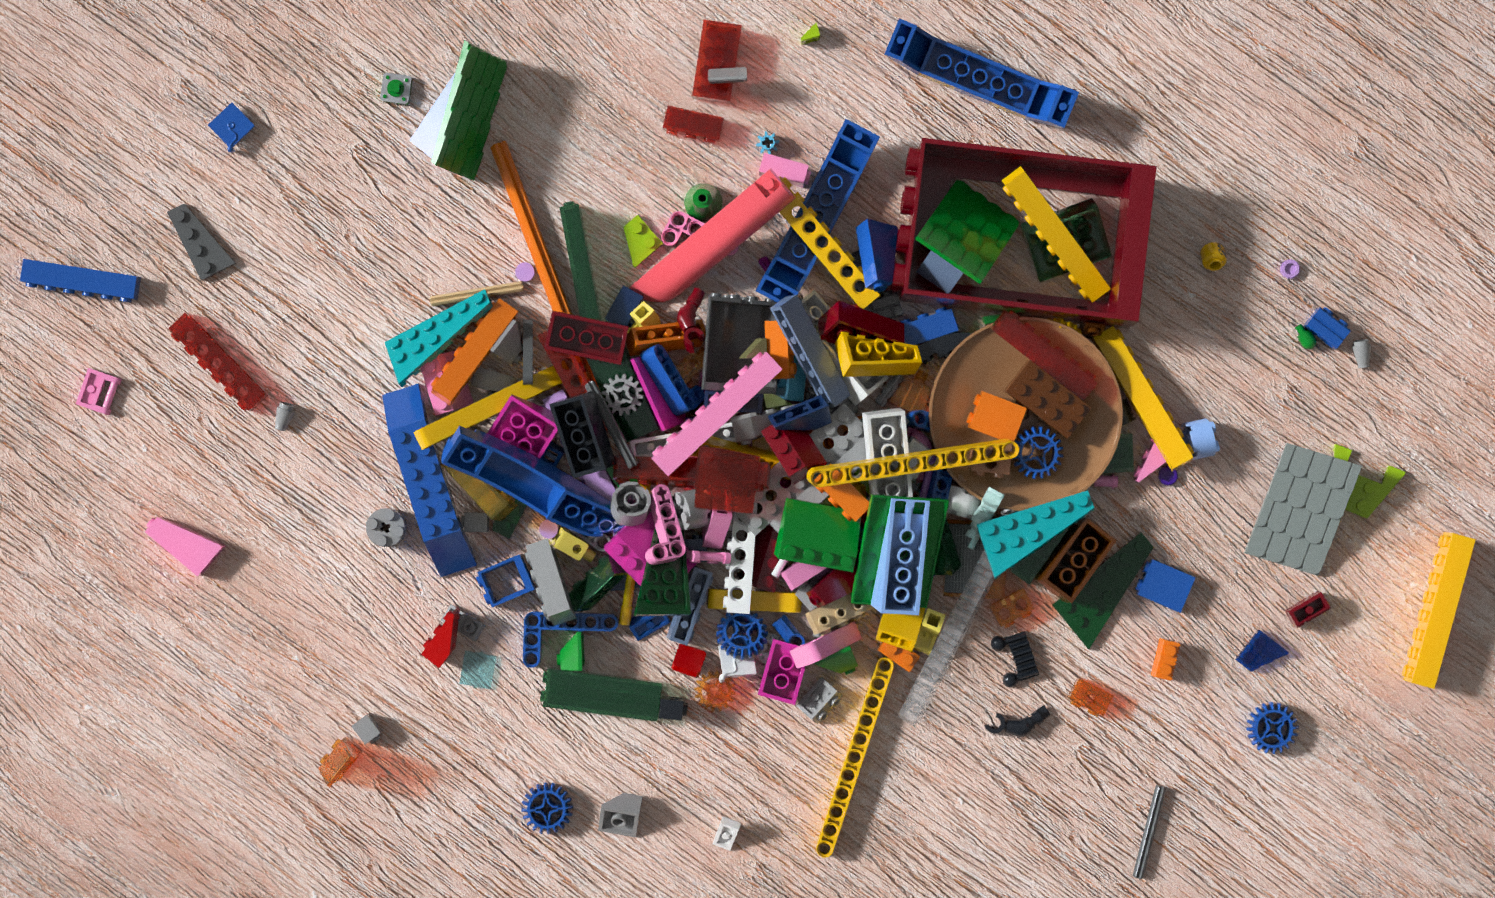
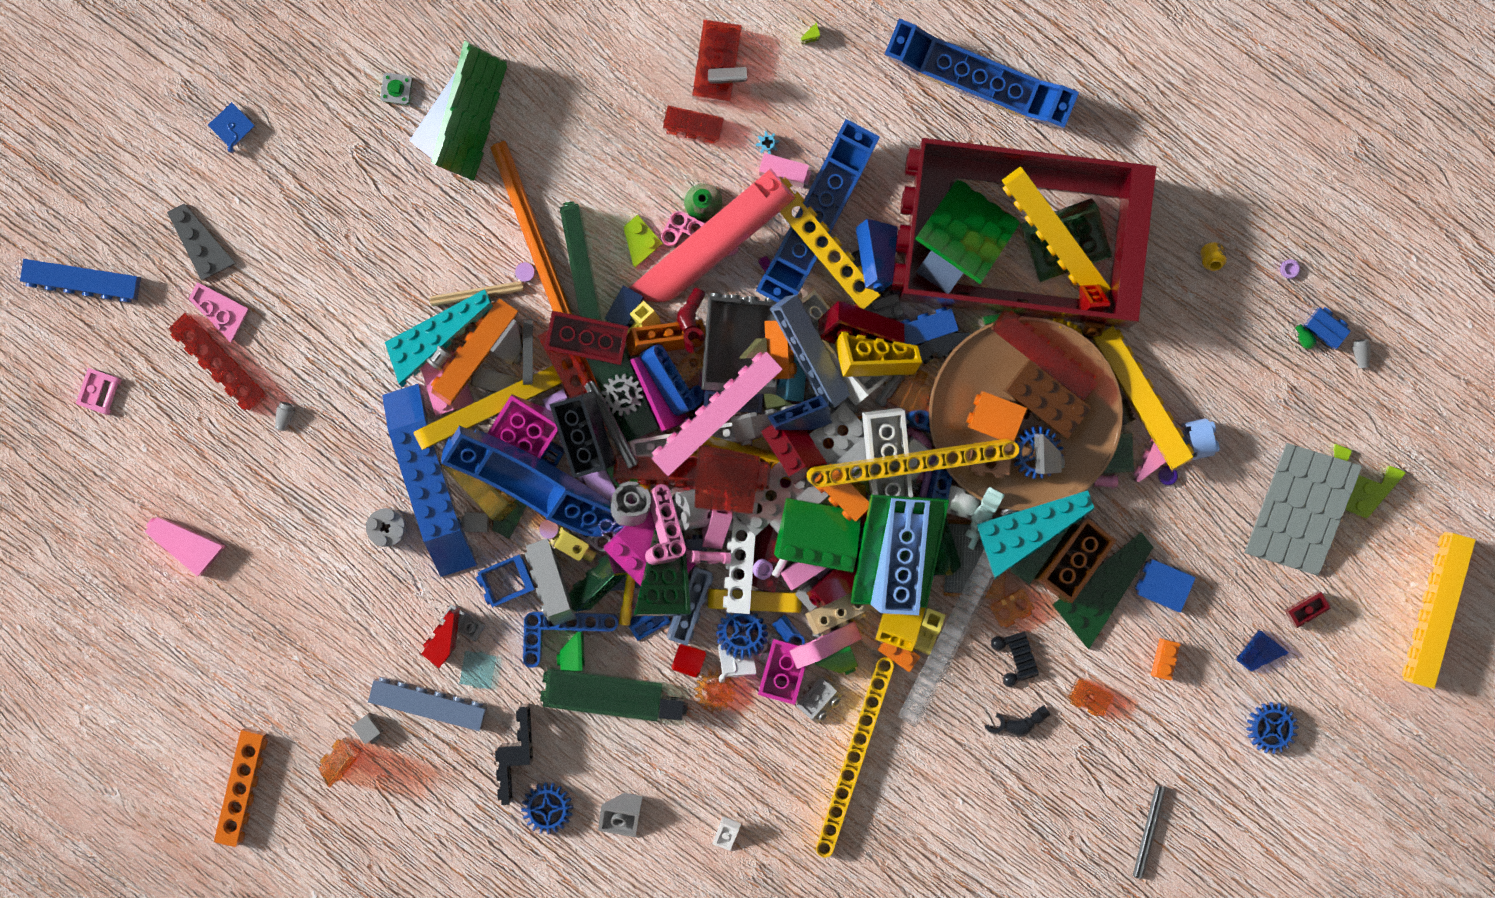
(219, 309): none -> bright pink wing
(224, 833): none -> orange brick
(427, 704): none -> sand blue brick
(439, 357): none -> light grey bush
(514, 754): none -> black bracket
(762, 569): none -> lavender tile
(1047, 456): none -> light grey slope
(1092, 298): none -> red slope

